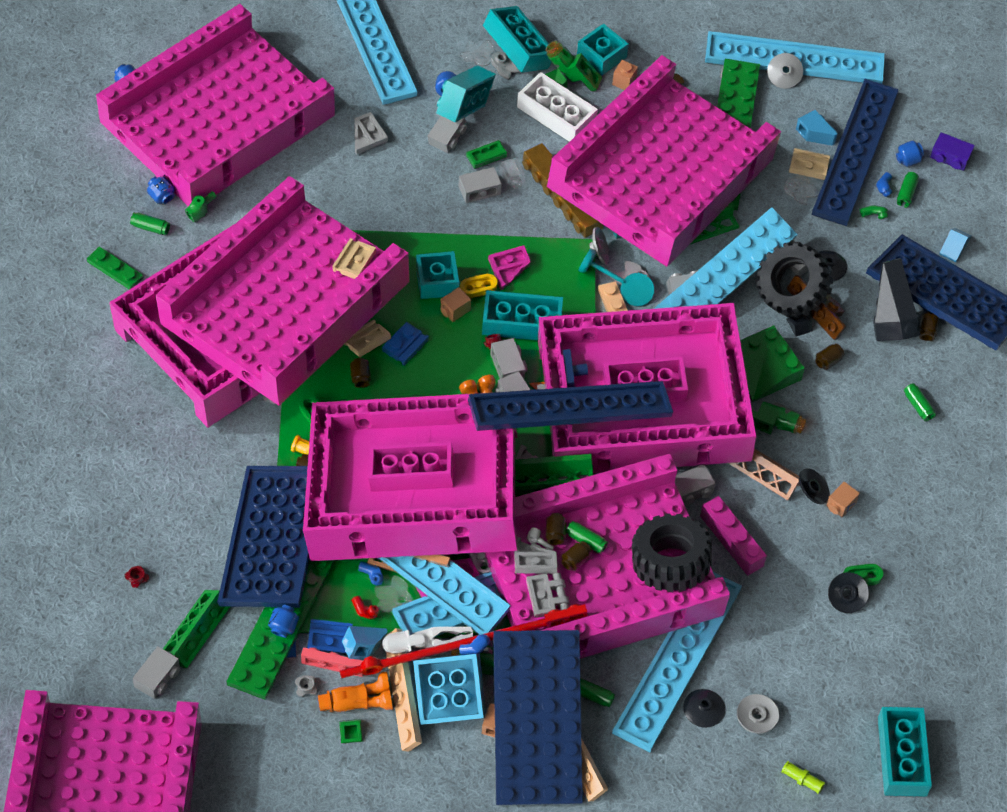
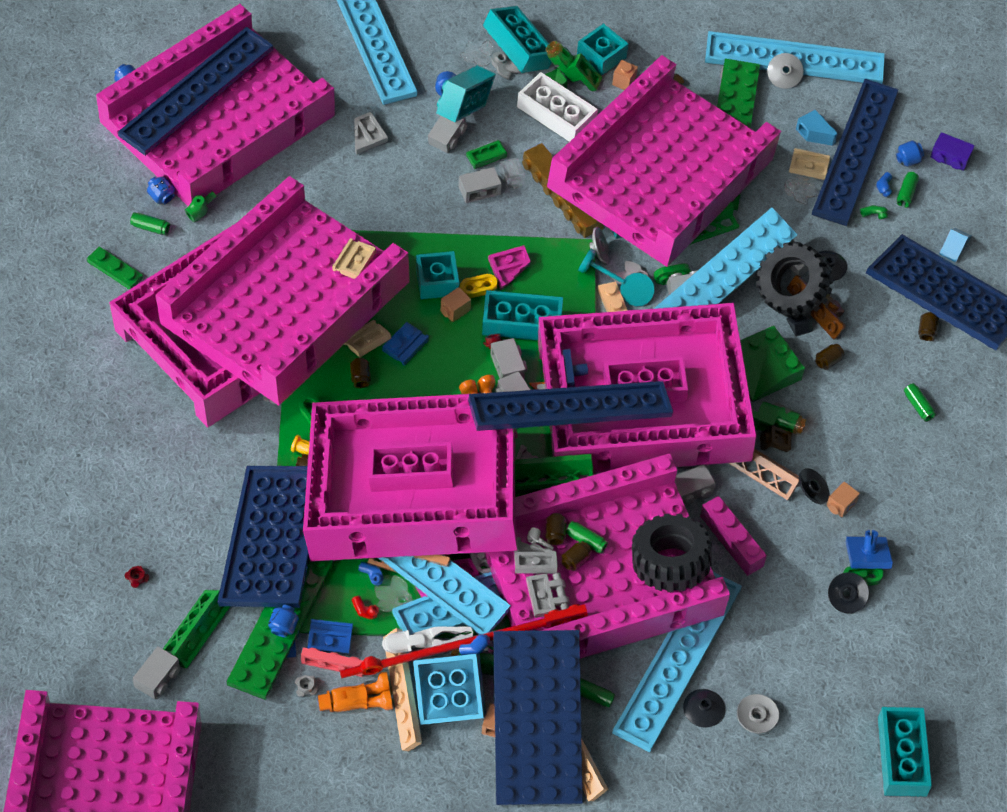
(195, 91): none -> dark blue plate
(350, 731): green slope -> none
(363, 641): dark azure slope -> none
(662, 274): none -> green plate
(776, 438): none -> dark brown bracket
(803, 777): lime pin -> none
(869, 551): none -> blue tile
(895, 307): black wedge -> none

